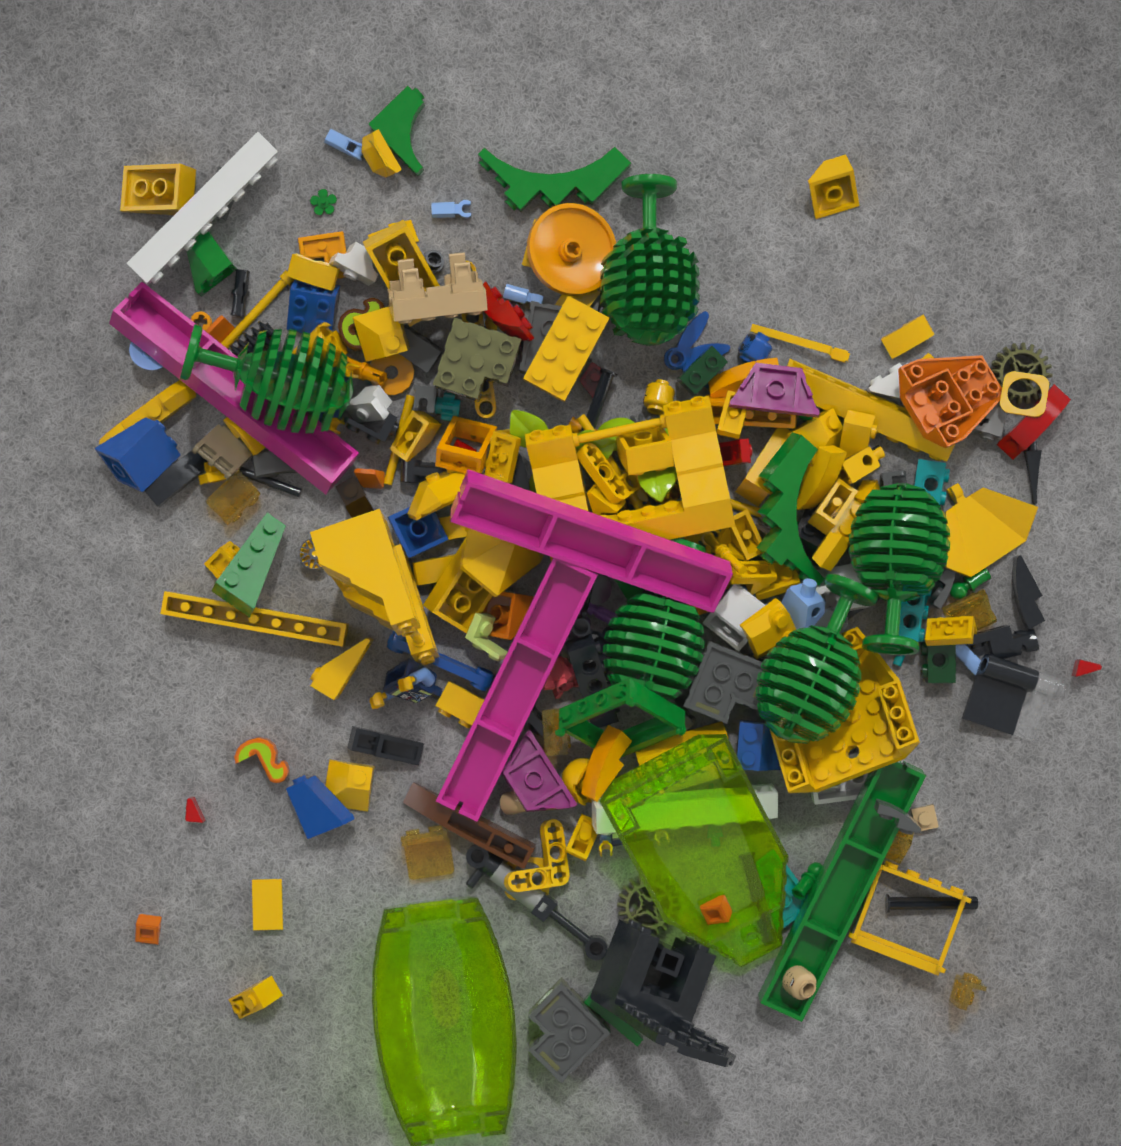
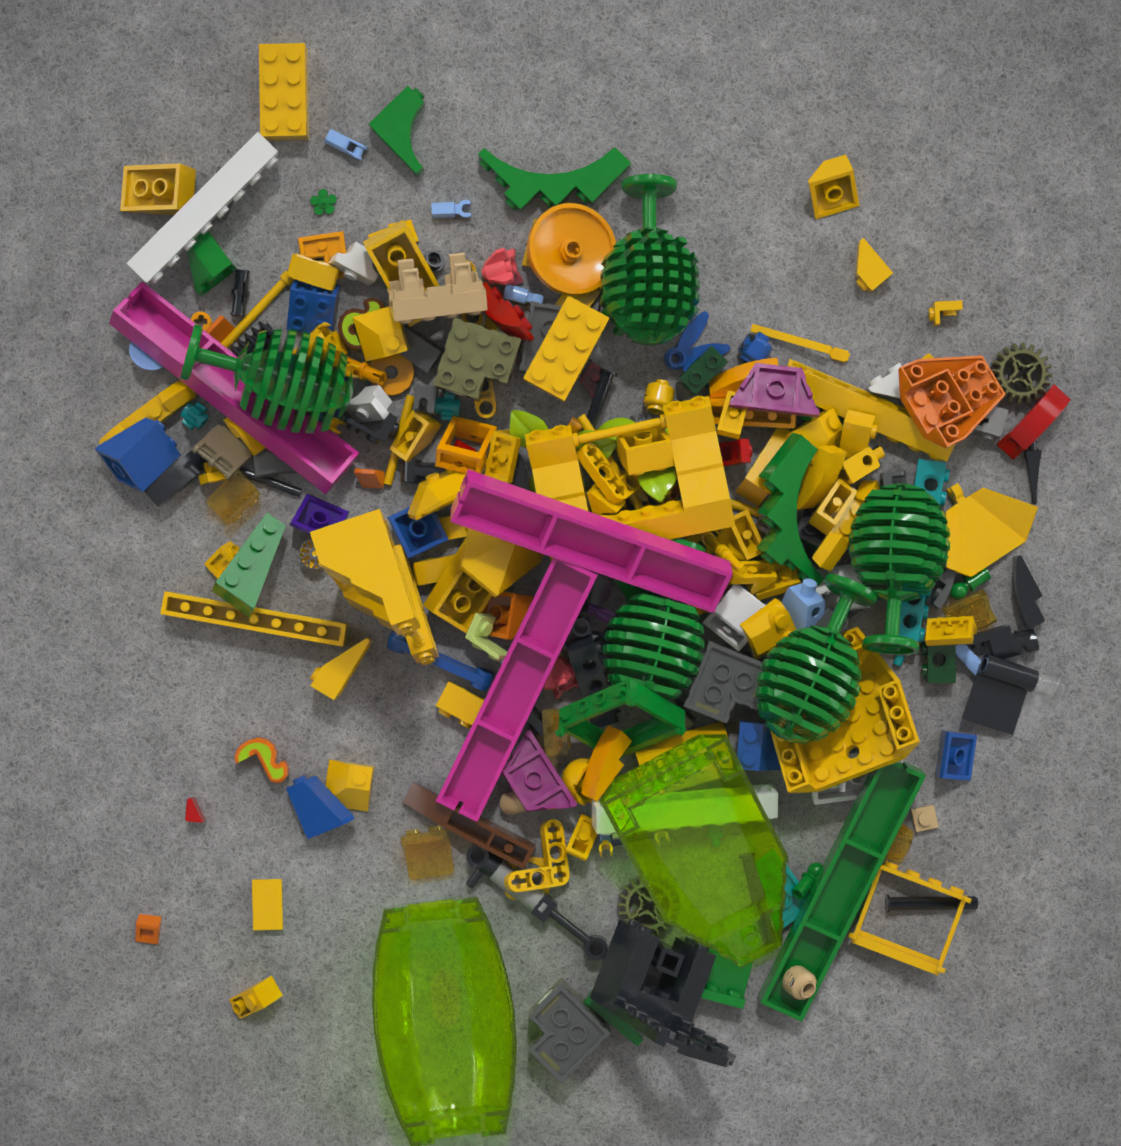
(194, 415): none -> teal gear
(284, 91): none -> yellow brick
(316, 514): none -> dark purple slope
(354, 497): dark brown slope -> none
(379, 155): yellow slope -> none
(385, 745): black slope -> none
(409, 682): torso -> none
(502, 268): none -> coral brick
(716, 910): orange slope -> none
(727, 982): none -> green bracket
(869, 268): none -> yellow slope
(902, 820): dark grey slope -> none
(907, 336): yellow slope -> none
(948, 308): none -> yellow bracket
(955, 755): none -> blue slope
(962, 988): clear yellow bracket -> none
(1013, 376): yellow piece -> none
(1084, 667): red slope -> none

